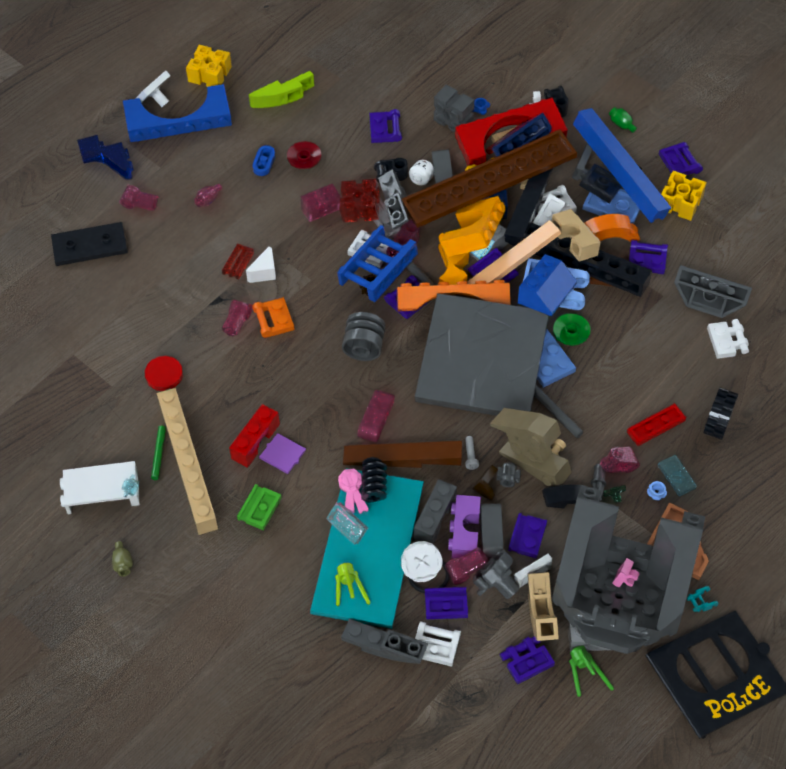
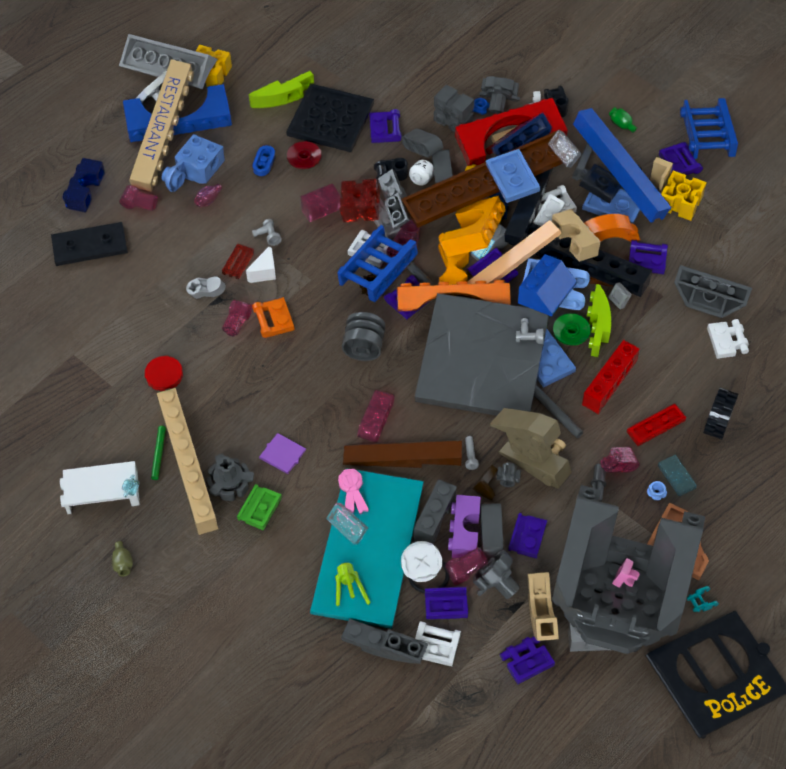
(87, 173): none -> clear blue arch
(112, 155): clear blue arch -> none
(154, 59): none -> light grey arch
(161, 125): none -> tan brick
(195, 162): none -> medium blue brick
(205, 287): none -> light grey piece
(228, 475): none -> dark grey piece
(246, 445): red arch -> none
(273, 237): none -> light grey piece
(330, 117): none -> black plate
(374, 480): black piece -> none
(422, 142): none -> dark grey beam
(499, 90): none -> dark grey piece
(512, 175): none -> medium blue plate
(524, 335): none -> light grey piece
(541, 565): white tile -> none
(560, 495): black slope -> none
(564, 149): none -> clear plate
(583, 659): bright green plant -> none
(599, 319): none -> lime slope
(610, 376): none -> red brick
(615, 493): clear green plant -> none
(619, 295): none -> light grey tile
(660, 173): none -> tan panel
(723, 121): none -> blue fence

